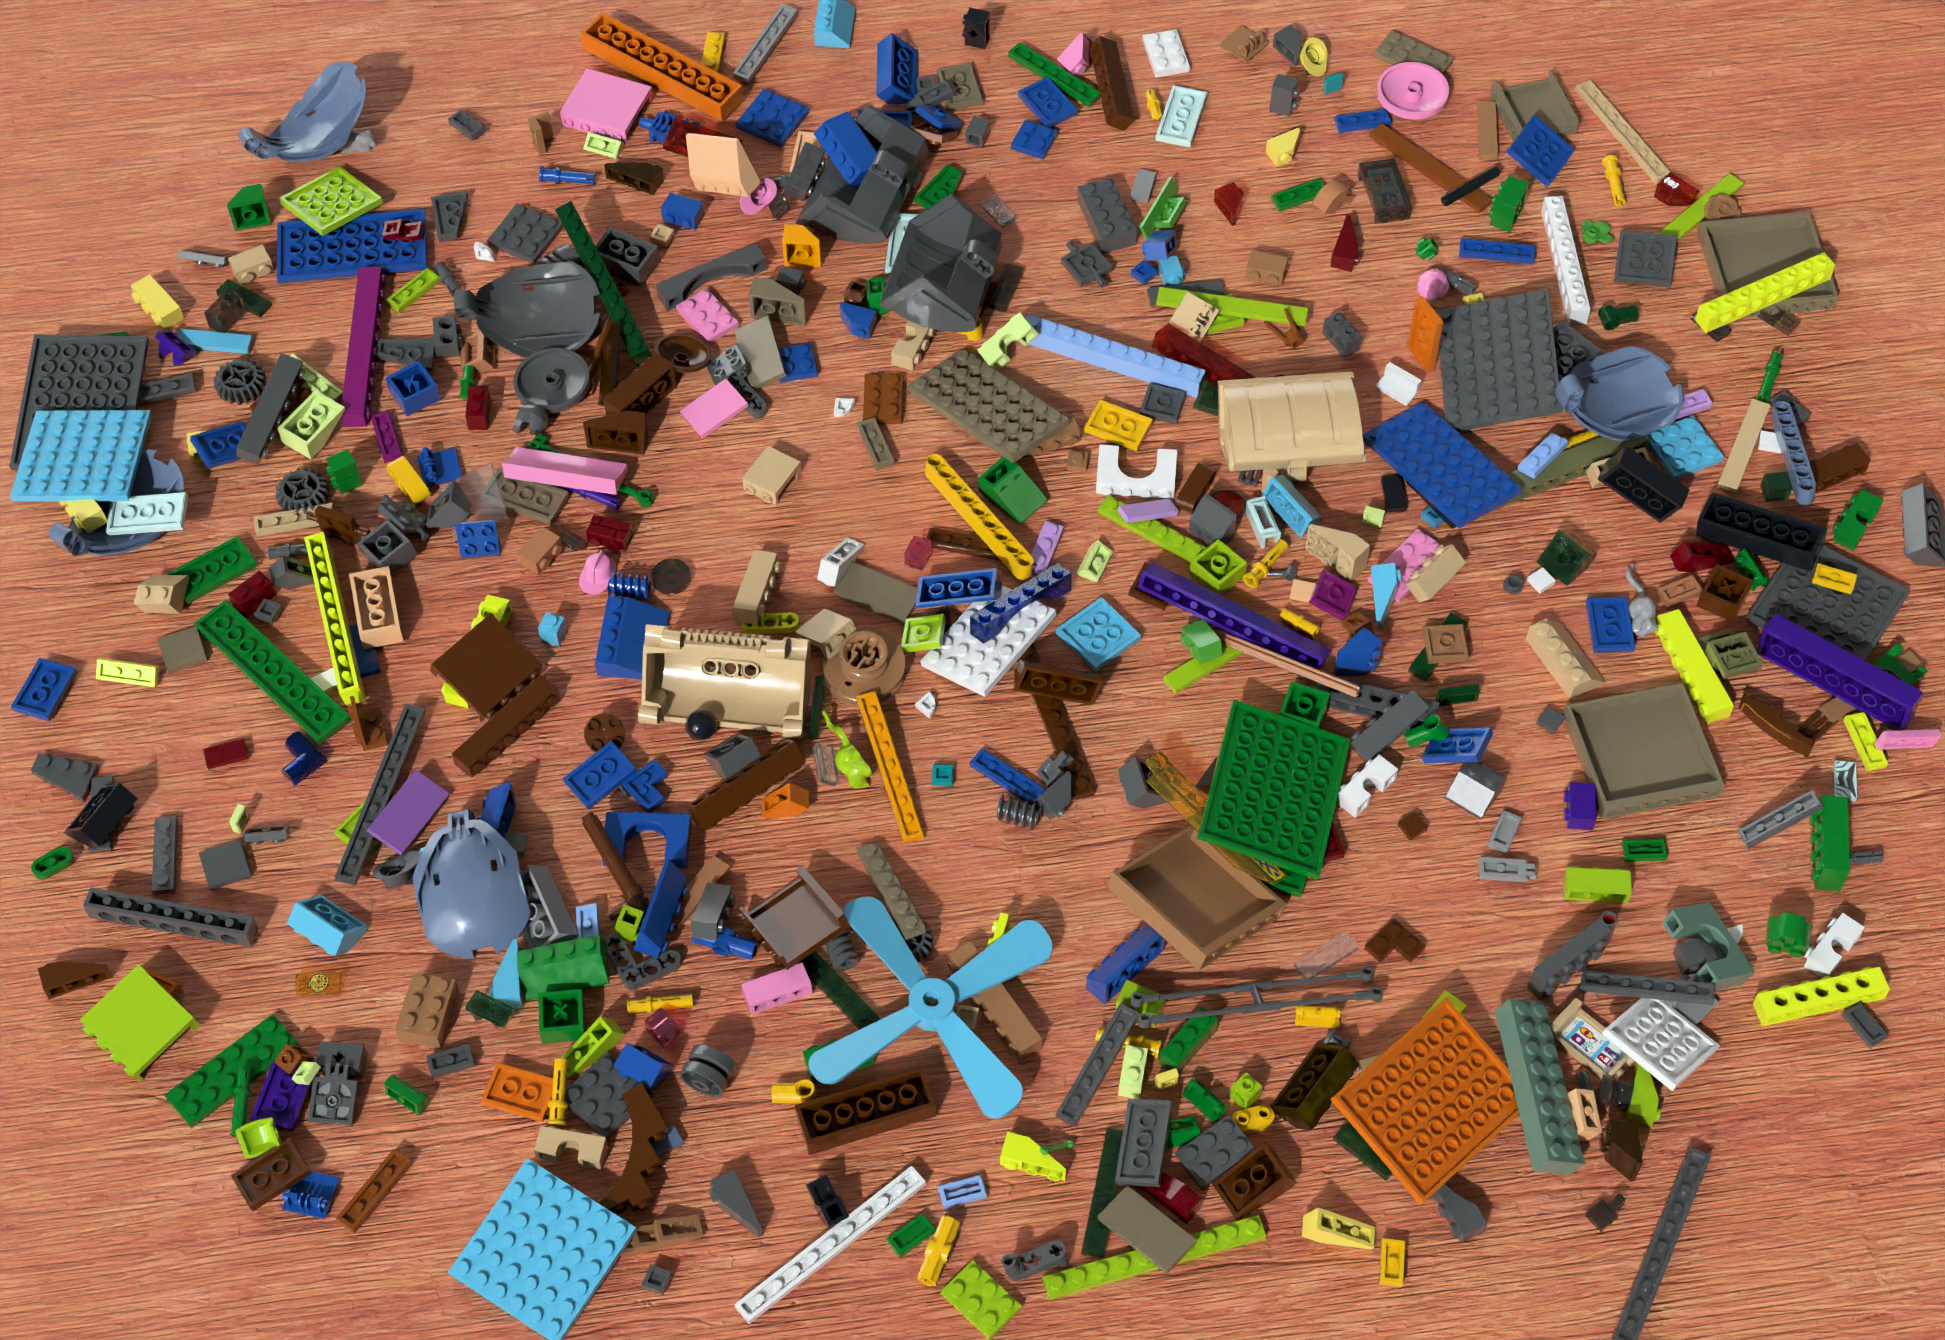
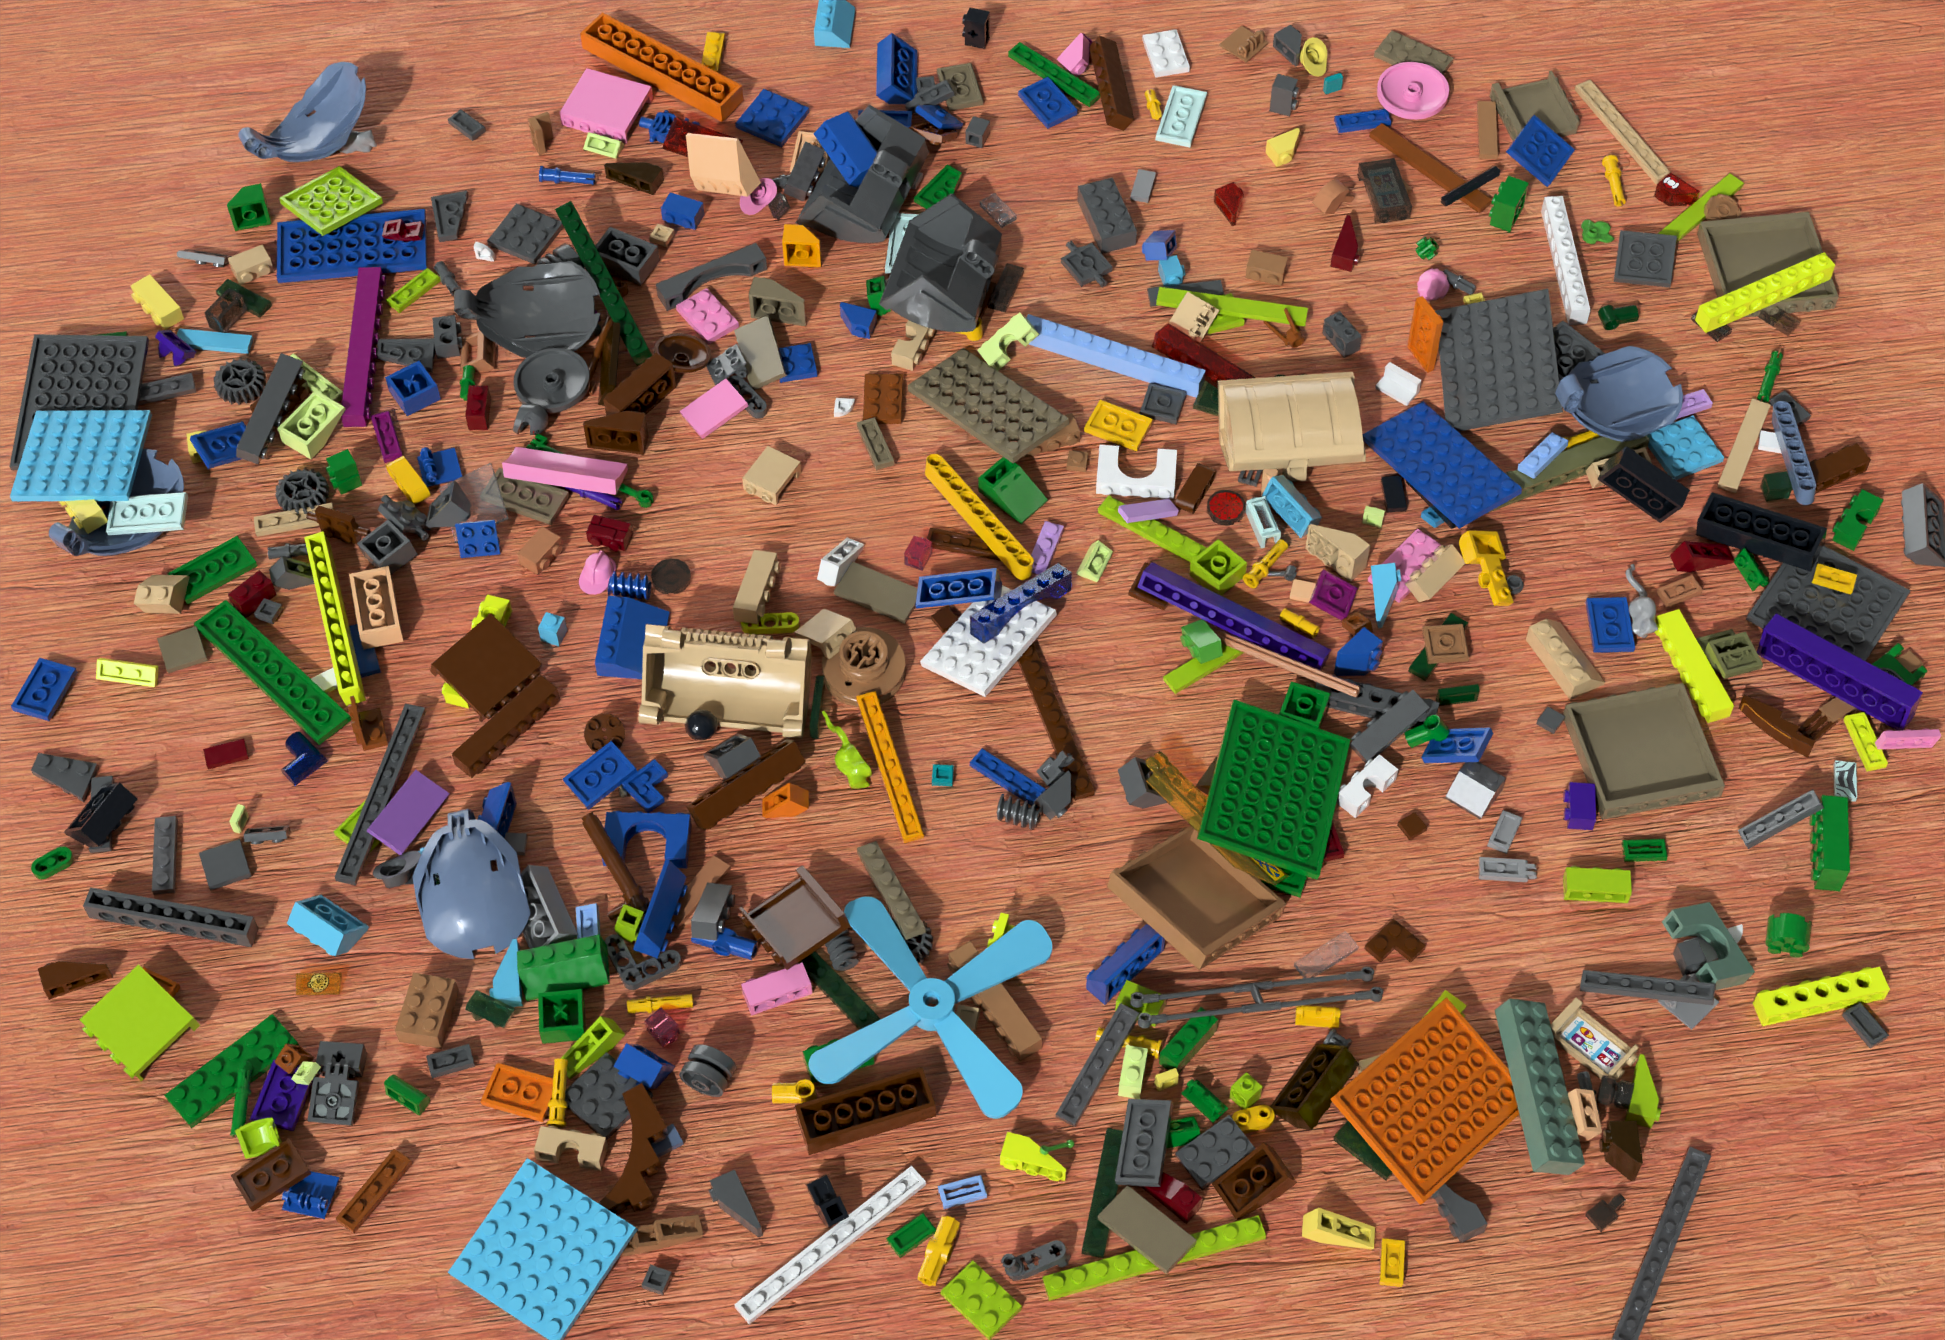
(573, 541): clear smoke plate -> none
(765, 43): light grey plate -> none
(791, 279): dark grey brick -> none
(825, 764): clear plate -> none
(854, 293): reddish brown tile -> none
(923, 633): lime plate -> none
(926, 705): white tile -> none
(1034, 139): blue plate -> none
(1057, 682): reddish brown slope -> none
(1098, 634): medium azure plate -> none
(1143, 272): blue plate -> none
(1164, 209): bright green bracket -> none
(1212, 521): dark grey slope -> none
(1297, 195): green tile -> none
(1487, 550): none -> yellow plate
(1496, 251): blue plate -> none
(1541, 580): white tile -> none
(1566, 557): clear green slope -> none
(1573, 956): dark grey hinge -> none
(1661, 1041): white plate -> none
(1725, 593): reddish brown brick -> none
(1842, 933): white arch -> none
(1866, 857): dark grey axle -> none

